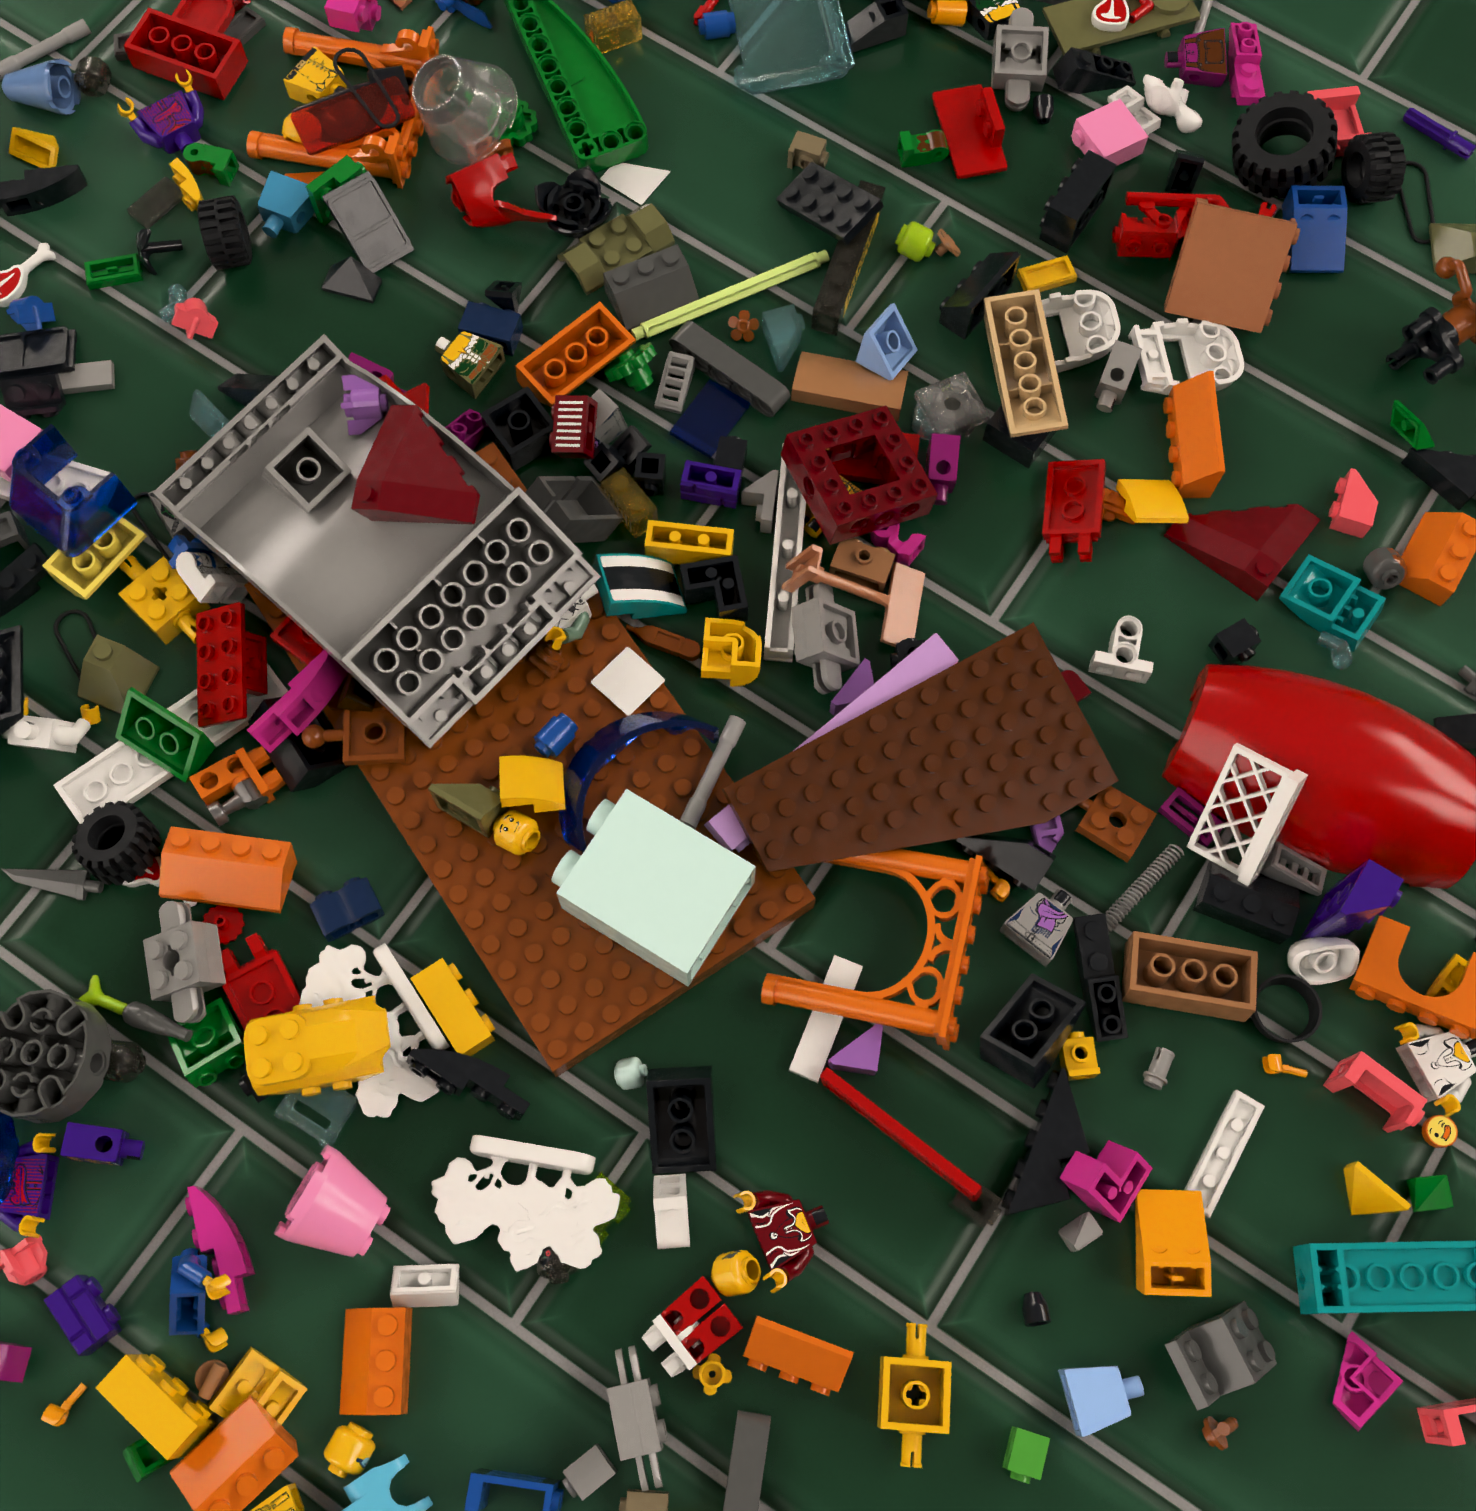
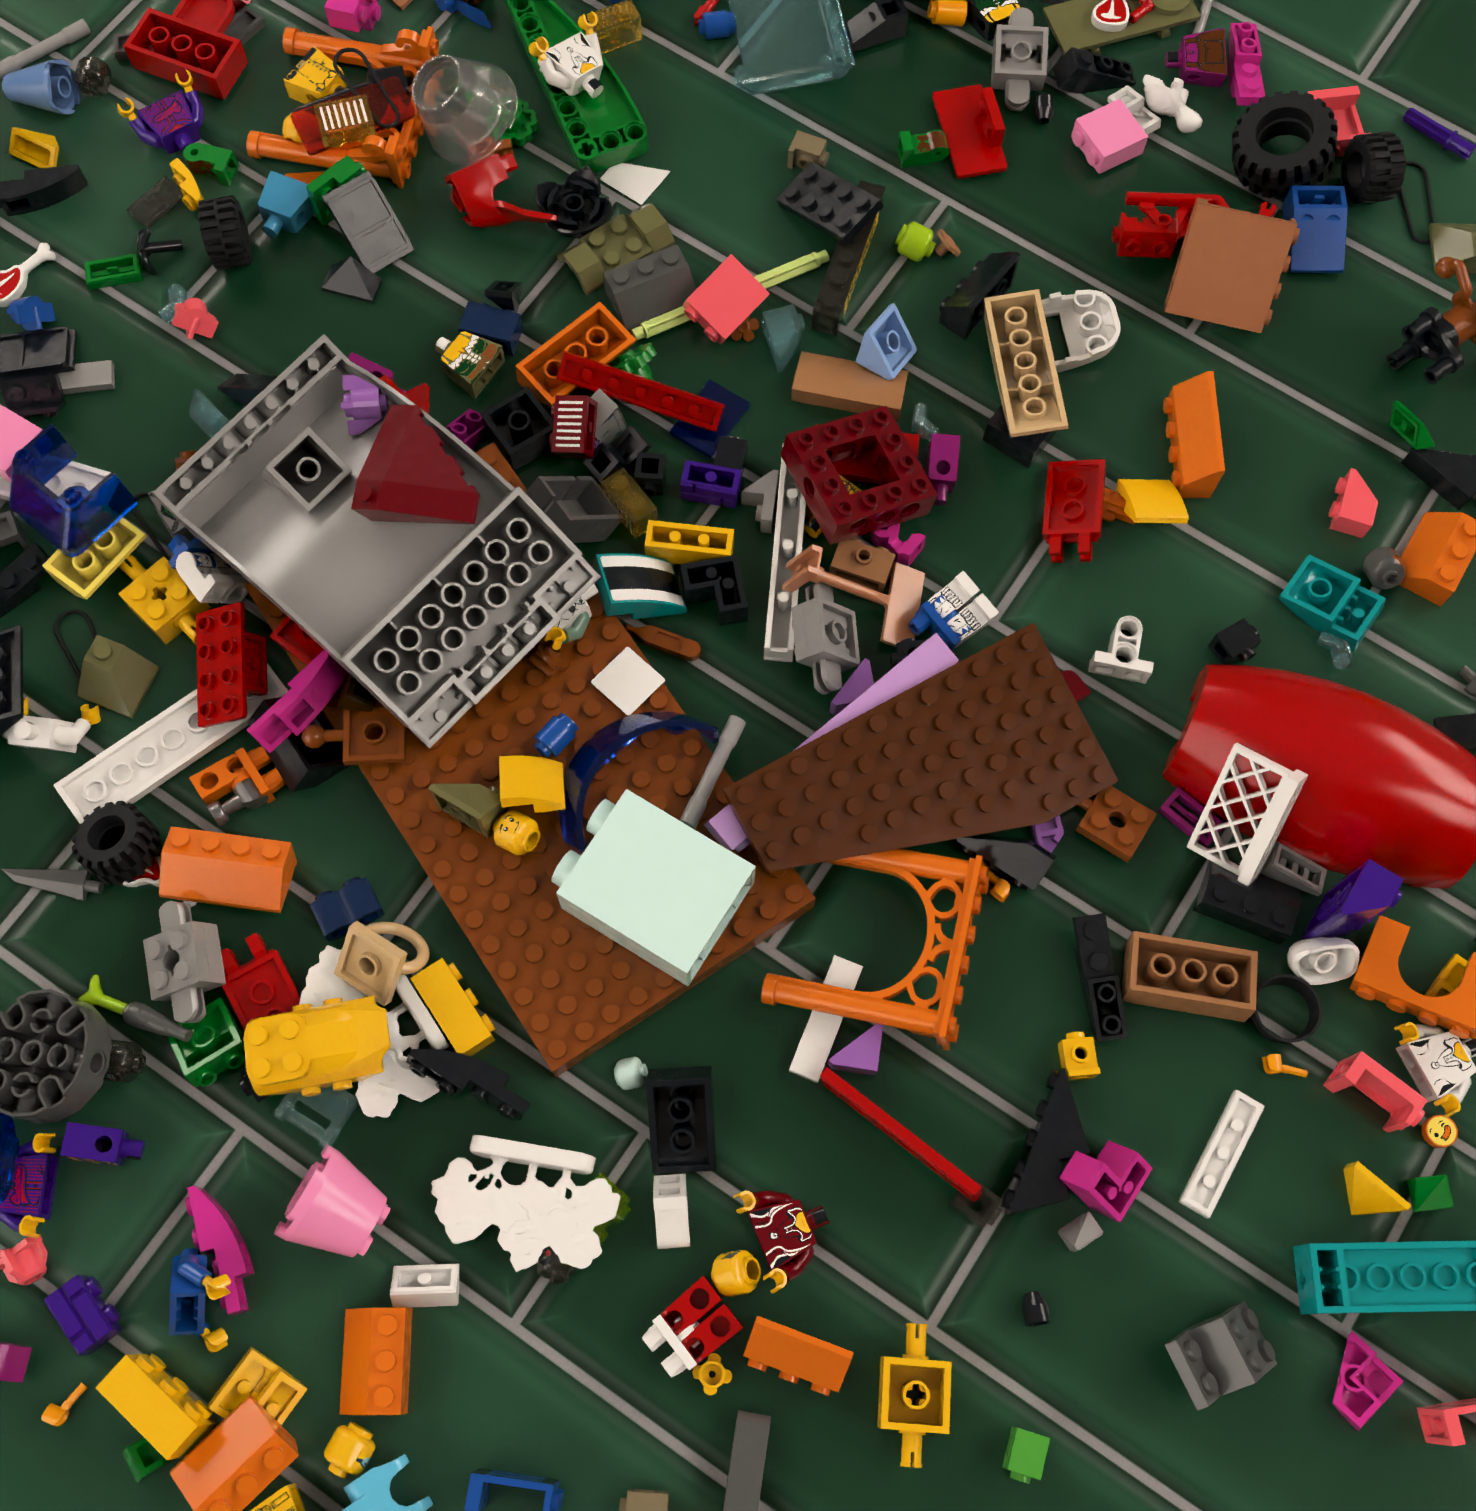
(162, 736): green slope -> none
(210, 1377): medium nougat plate -> none
(228, 921): red piece -> none
(344, 120): none -> clear yellow brick
(375, 963): none -> tan tile
(574, 62): none -> white torso
(588, 1473): light grey brick -> none
(636, 1420): light grey brick -> none
(640, 391): none -> red tile
(677, 365): light grey slope -> none
(725, 300): none -> coral panel
(730, 369): dark grey beam -> none
(730, 651): yellow brick -> none
(942, 616): none -> hips
(952, 406): clear piece -> none
(1030, 1030): black slope -> none
(1040, 925): torso -> none
(1047, 274): yellow tile -> none
(1076, 201): black brick -> none
(1098, 1396): light blue torso -> none
(1116, 375): light grey torso -> none
(1142, 889): light grey piece -> none
(1159, 1068): light grey pin -> none
(1172, 1244): light orange slope -> none
(1184, 172): black slope -> none
(1202, 347): white slope -> none
(1216, 1433): dark orange plate -> none
(1245, 545): dark red slope -> none

